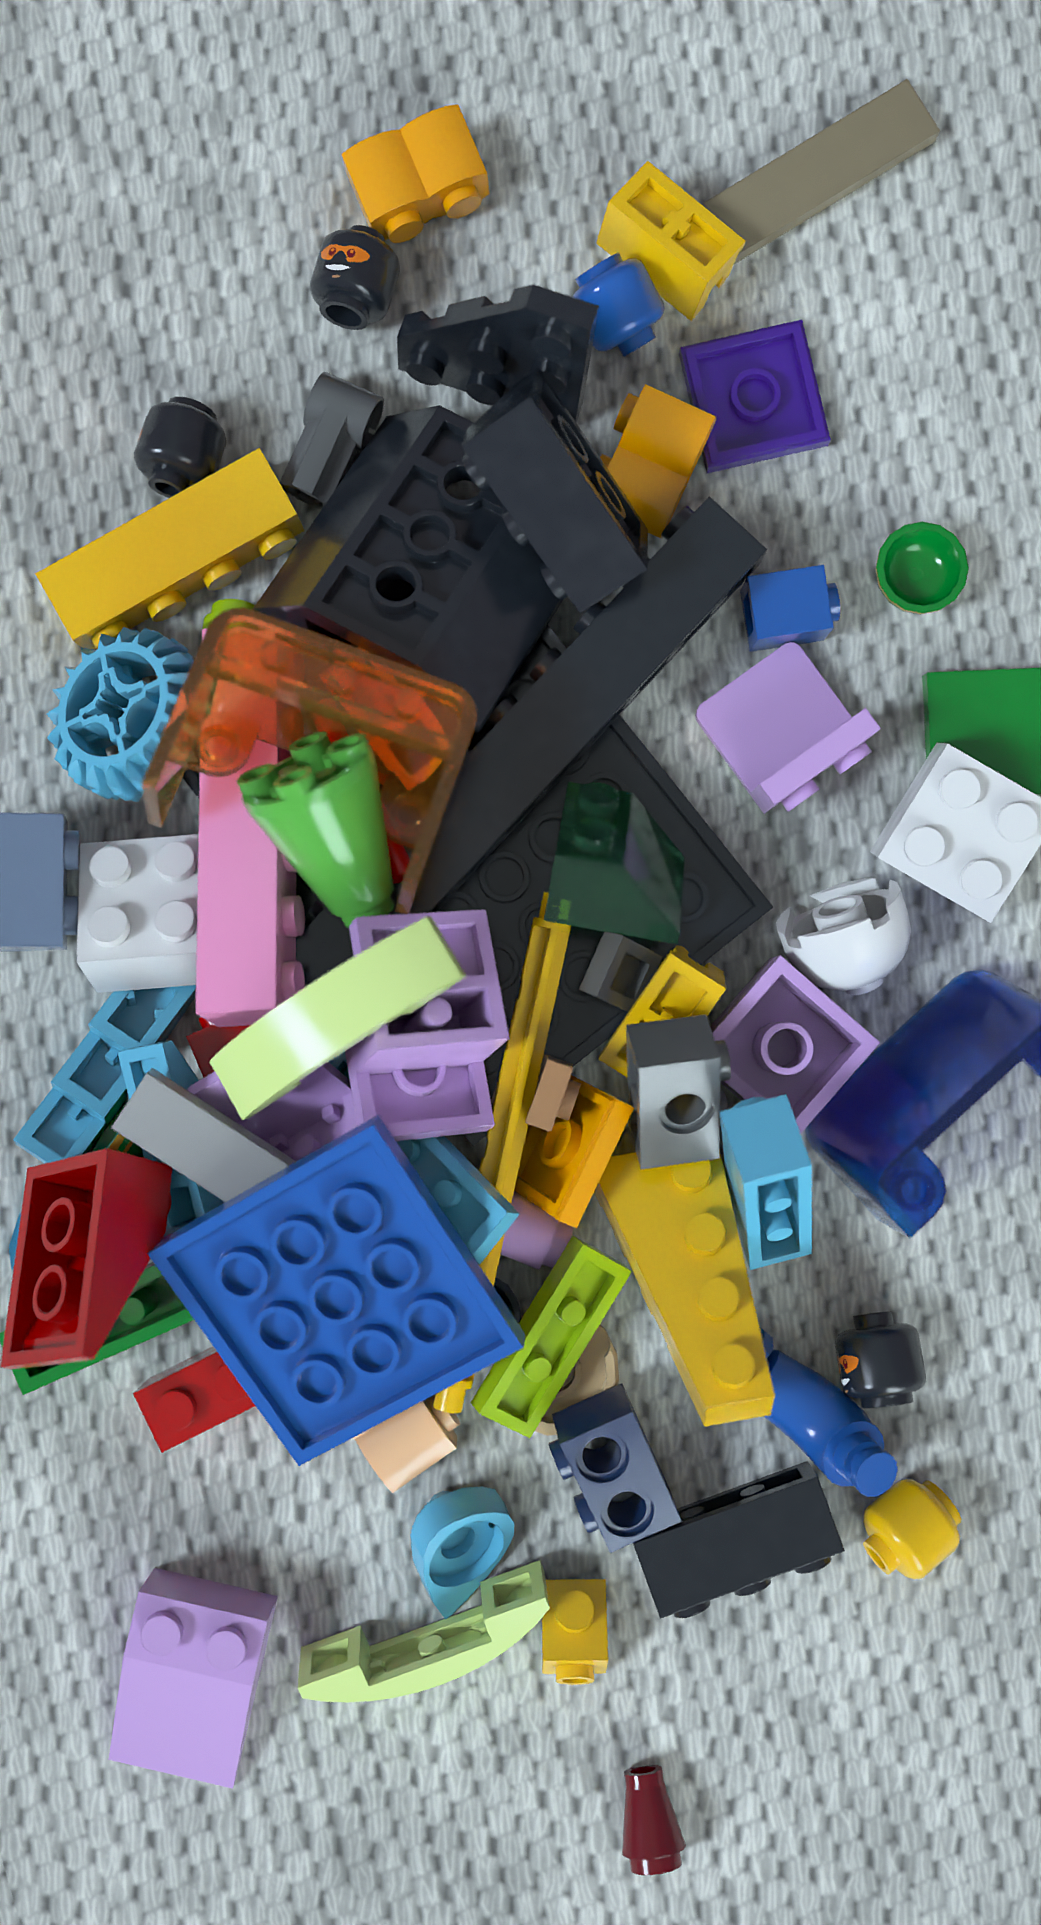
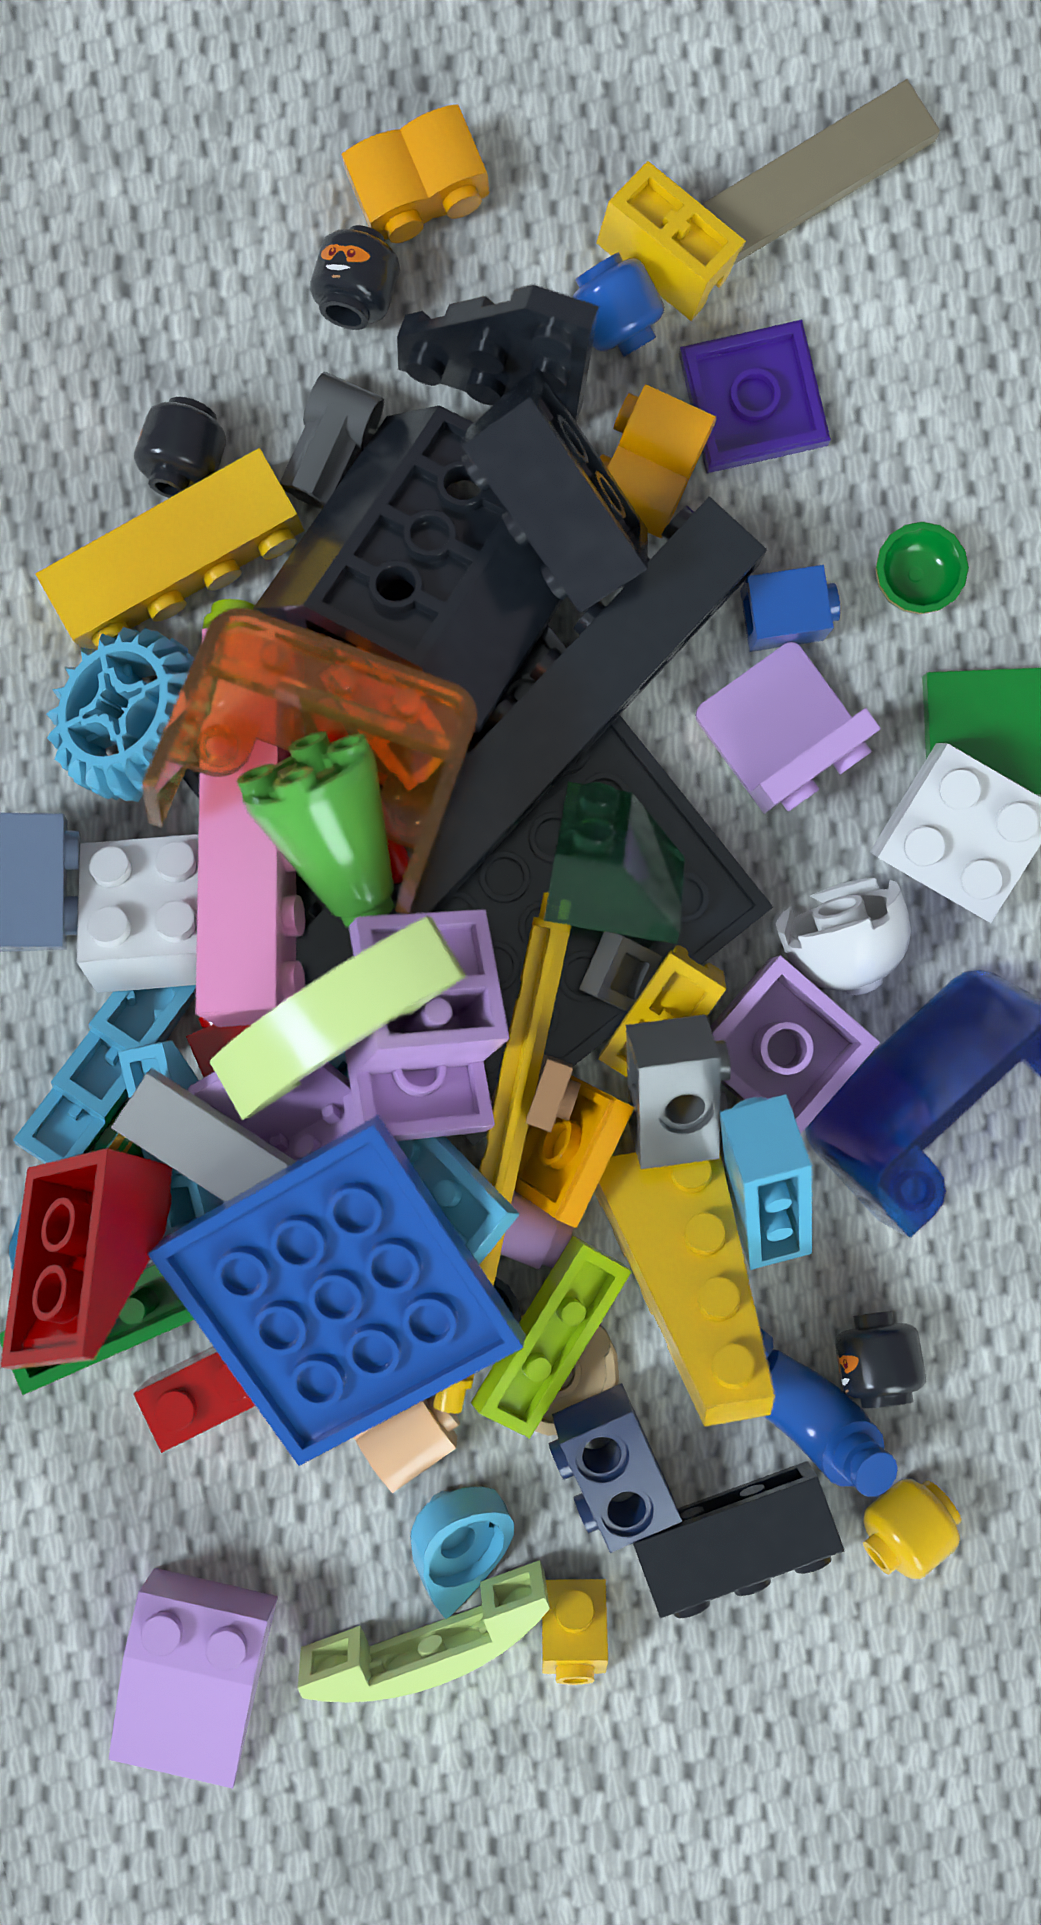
(650, 1825): dark red cone -> none

